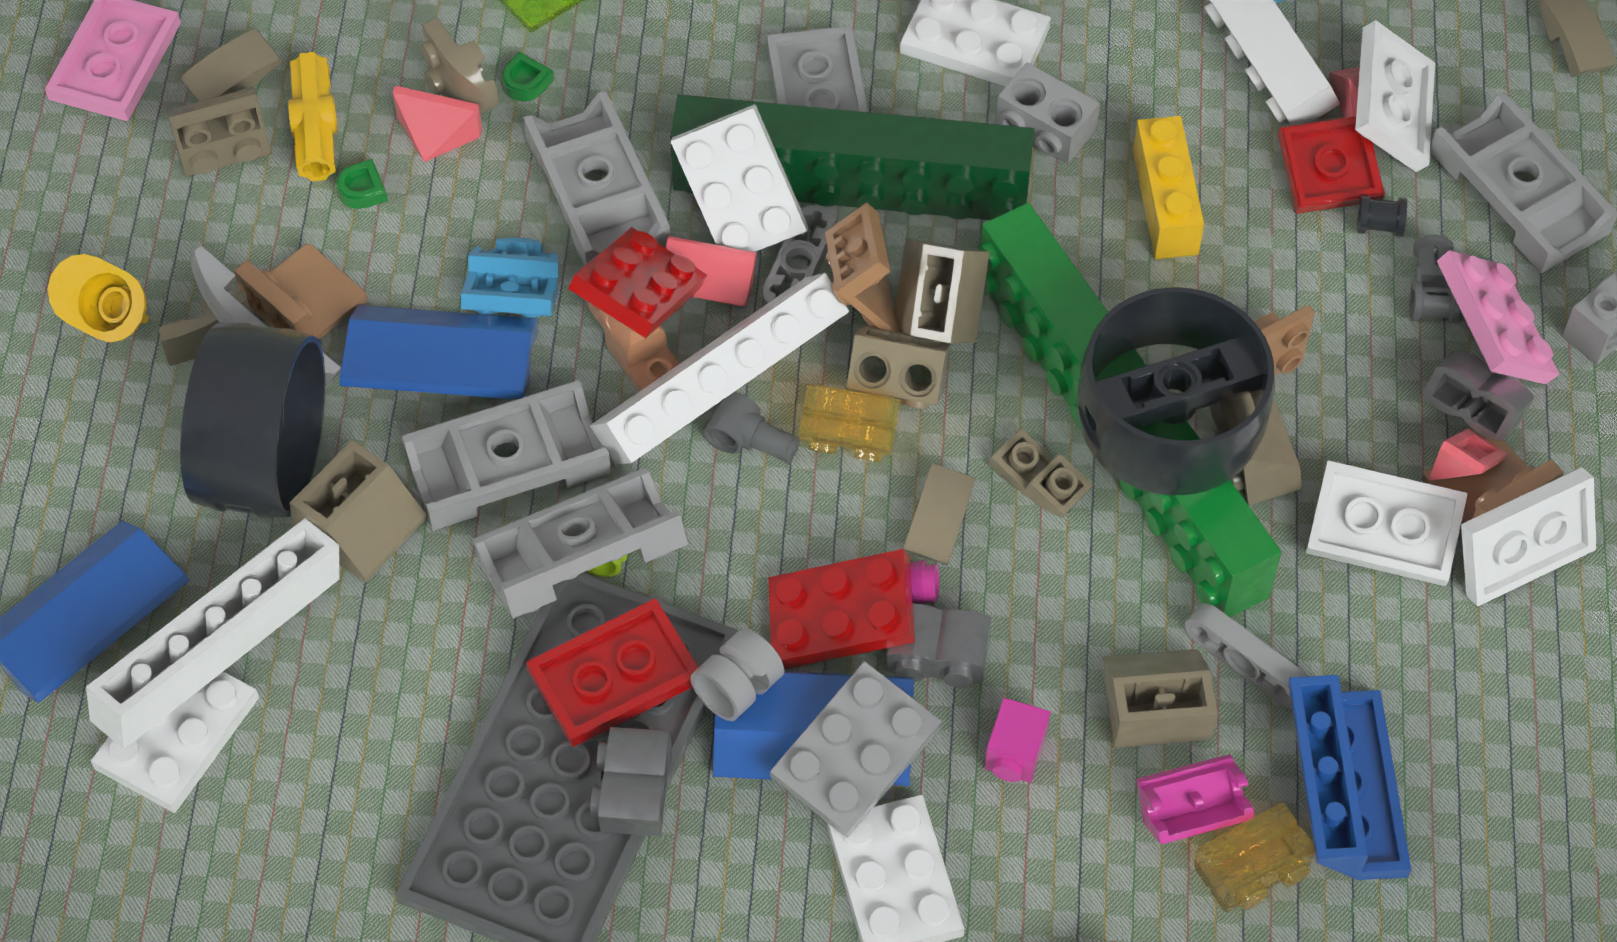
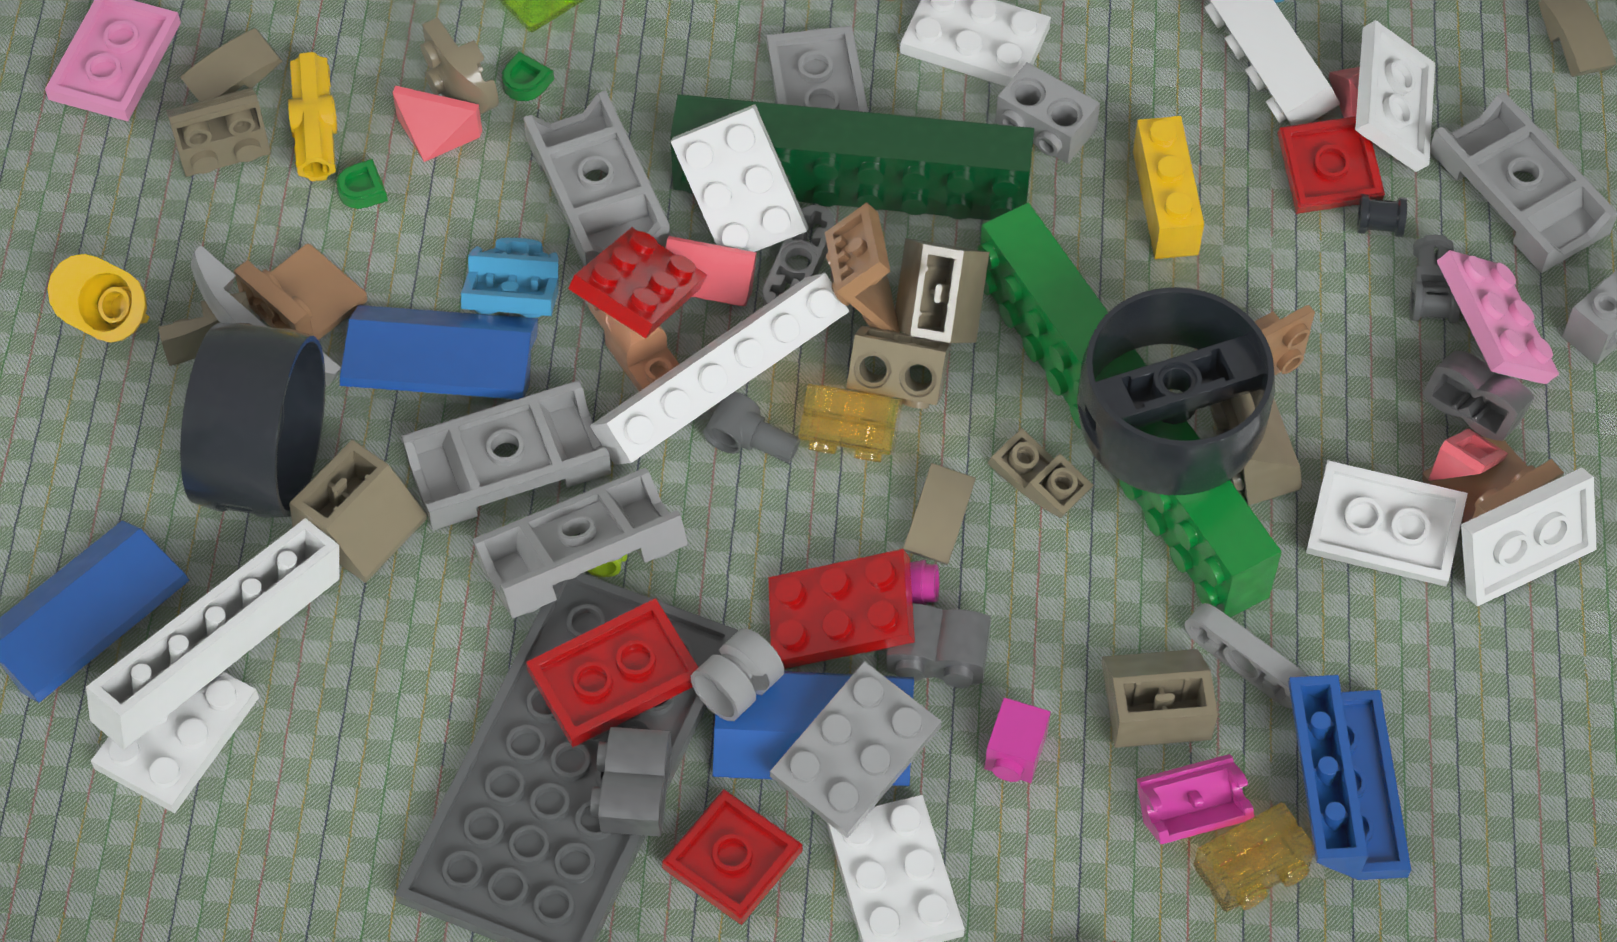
(732, 856): none -> red plate

